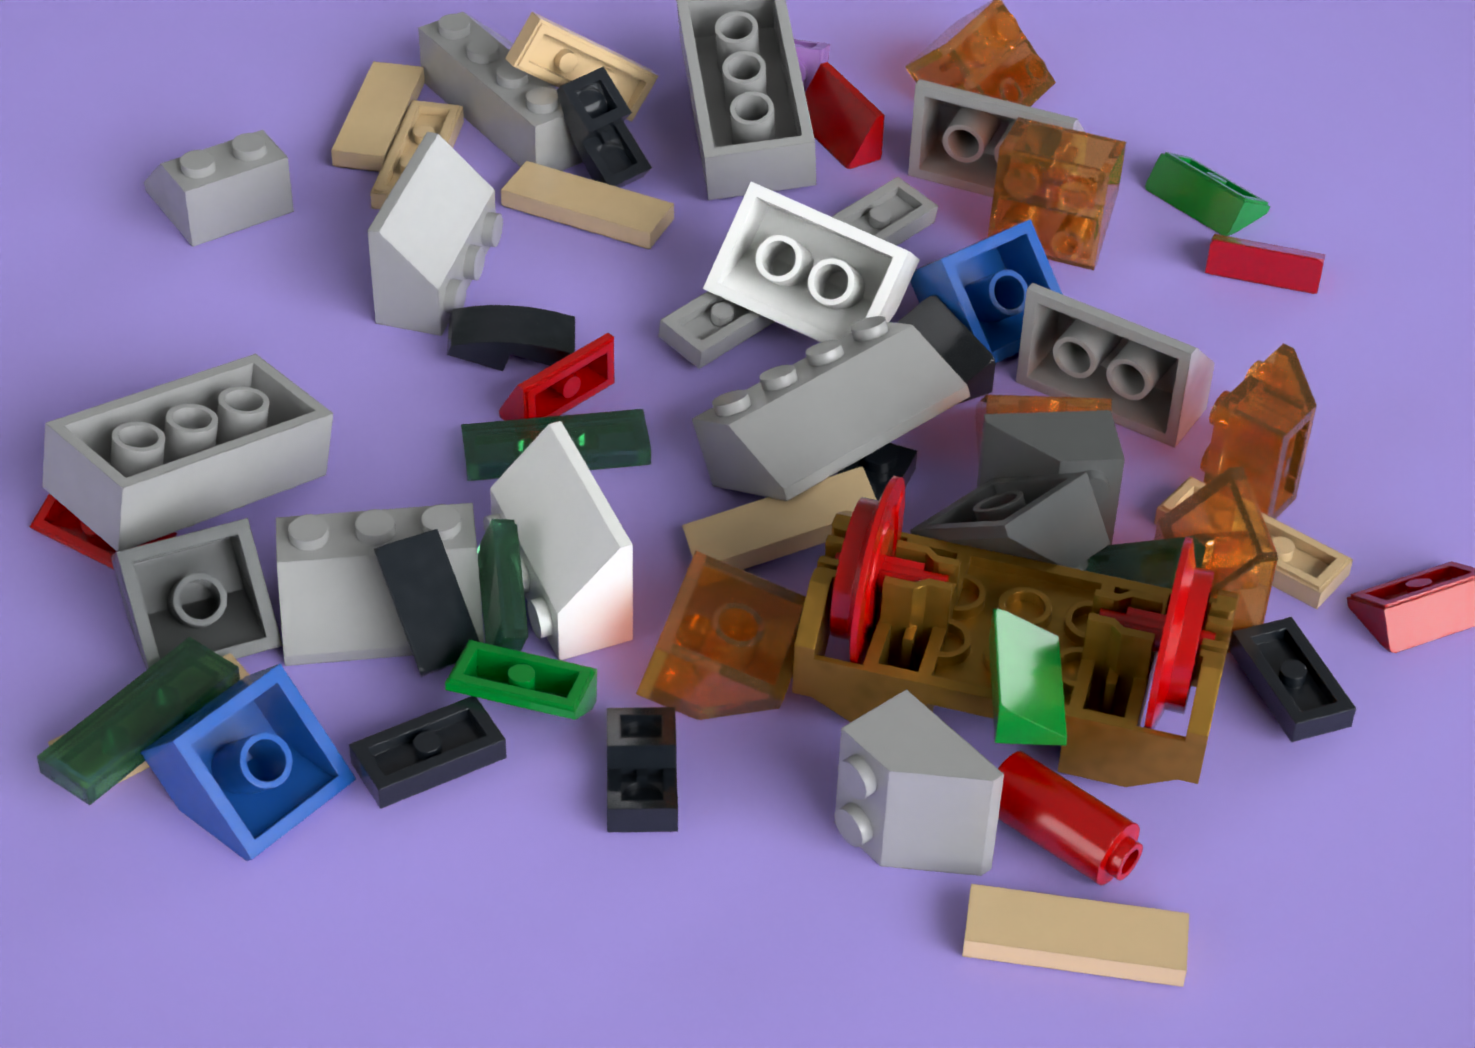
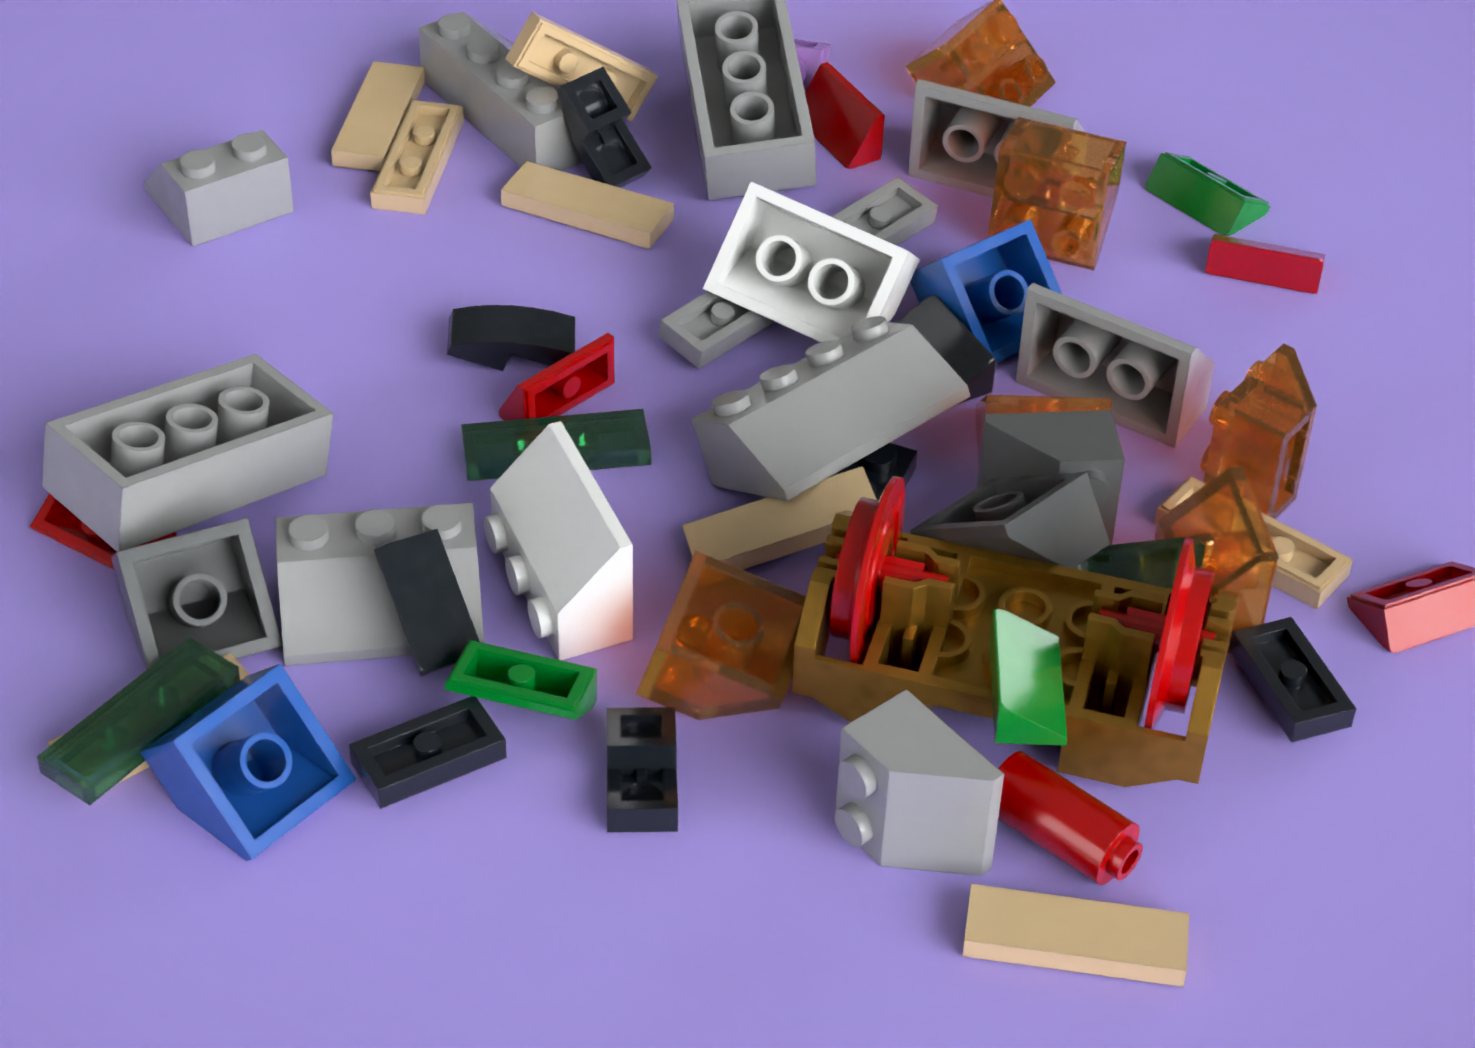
(431, 239): light grey slope -> none
(502, 586): clear green tile -> none

